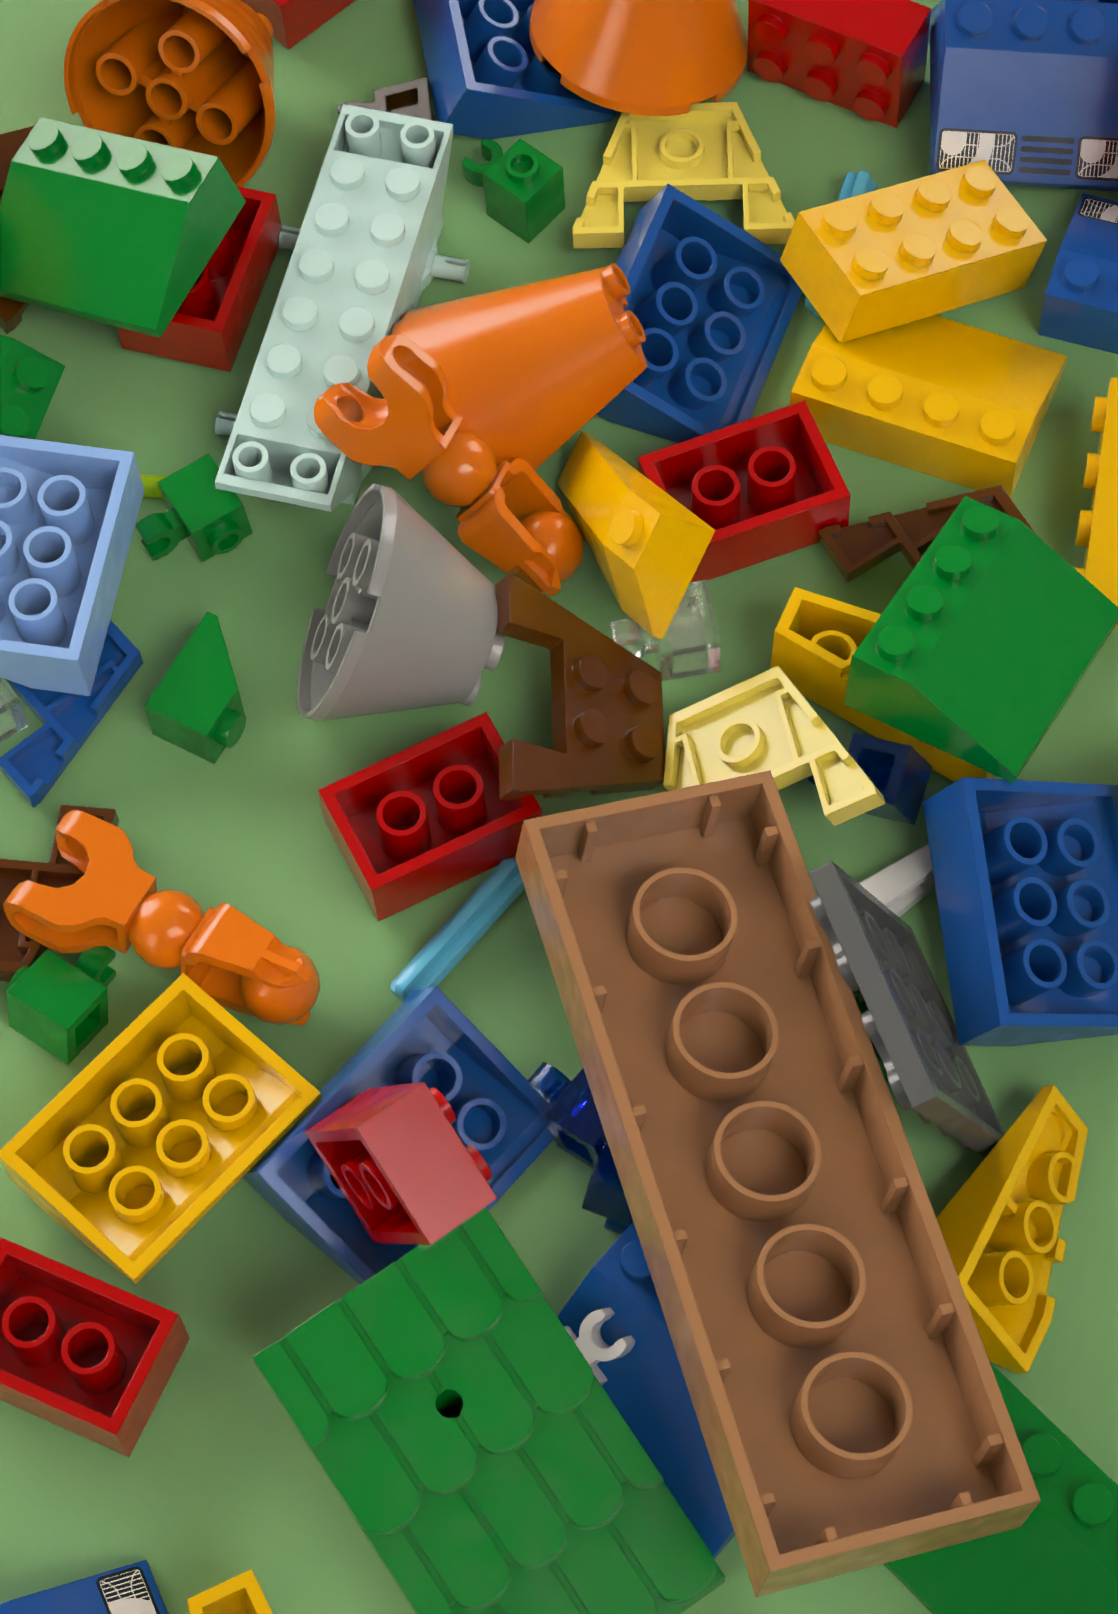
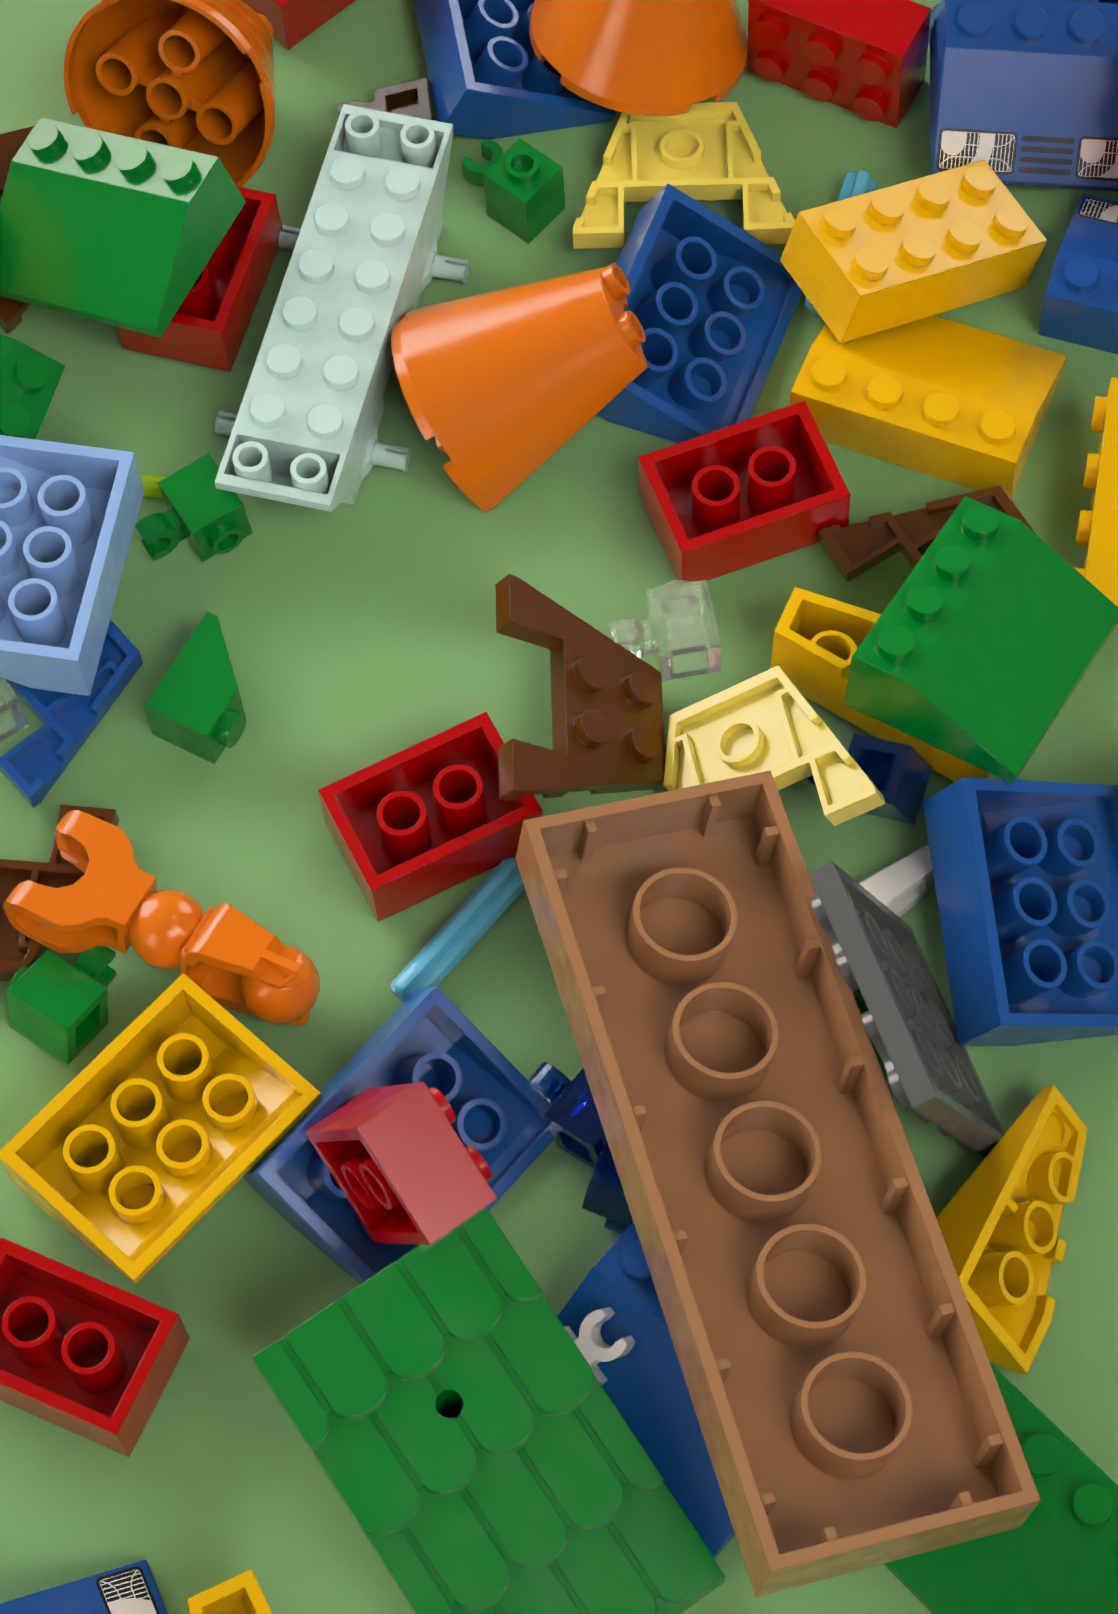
(402, 619): light grey cone -> none
(504, 509): orange piece -> none
(635, 531): yellow wedge -> none

